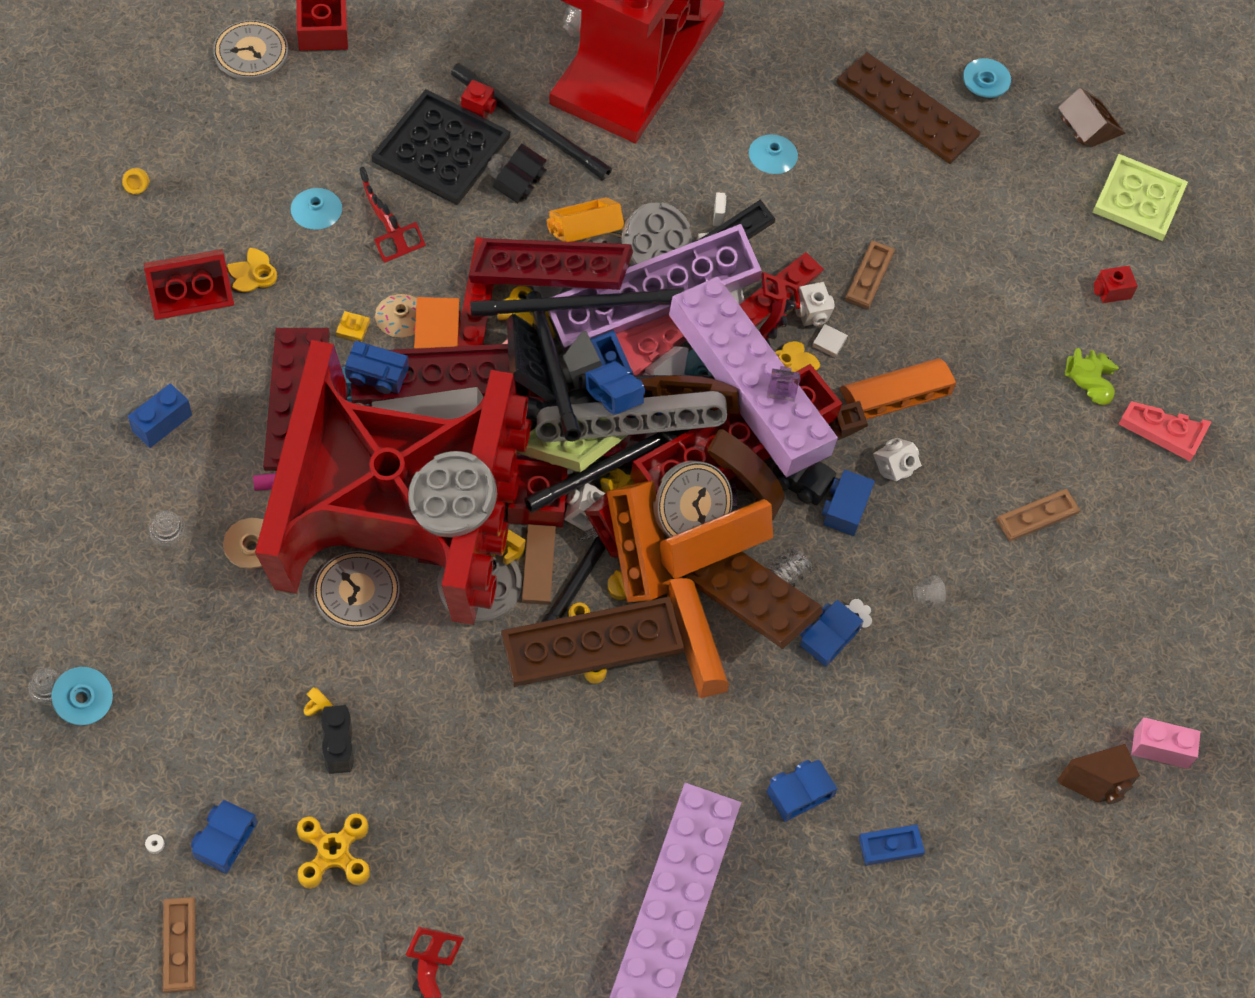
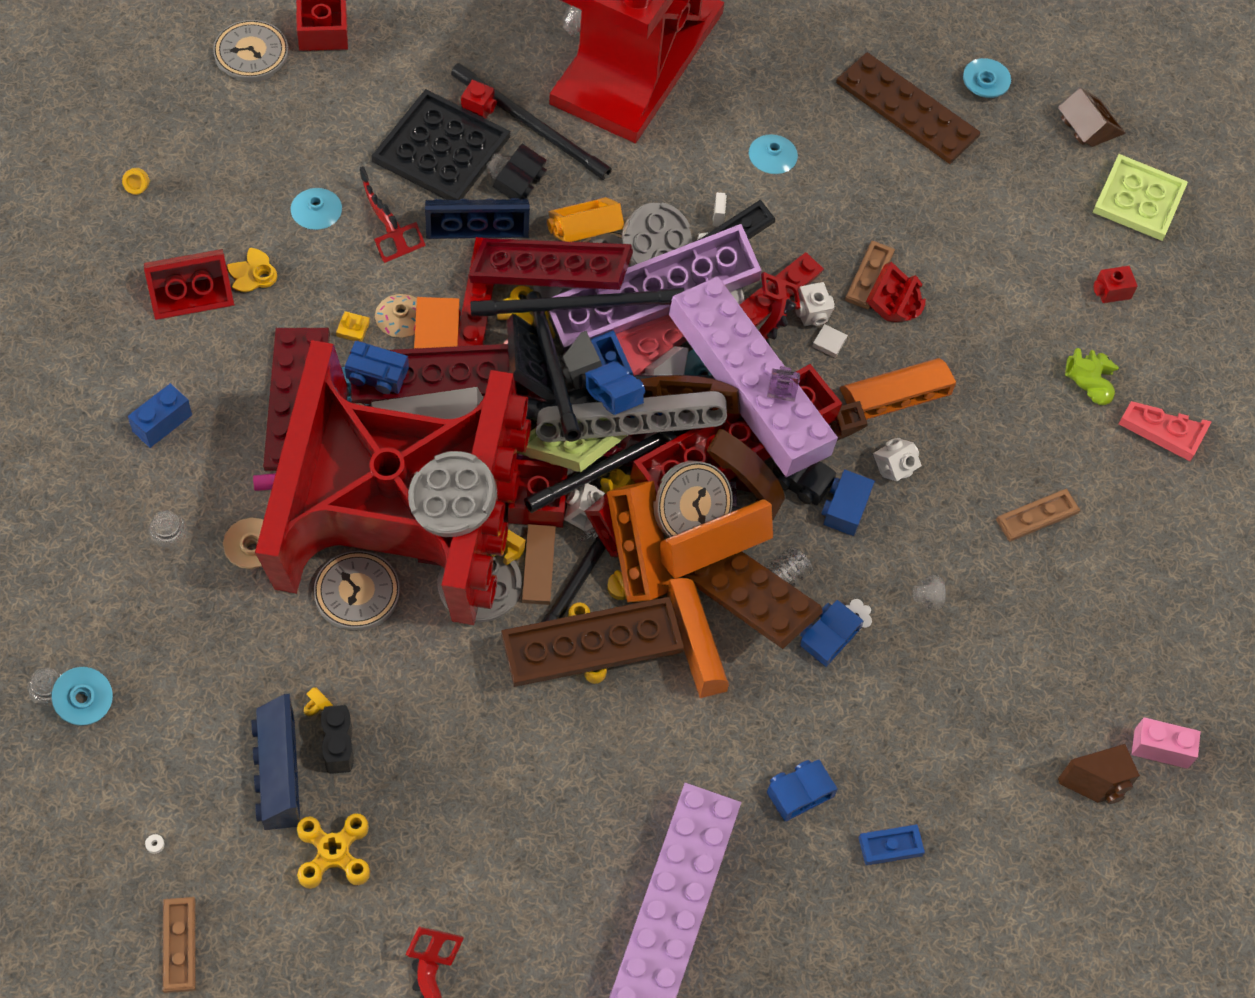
(223, 836): blue brick -> none
(277, 764): none -> dark blue slope
(477, 218): none -> dark blue slope
(793, 356): yellow plate -> none
(896, 295): none -> red slope

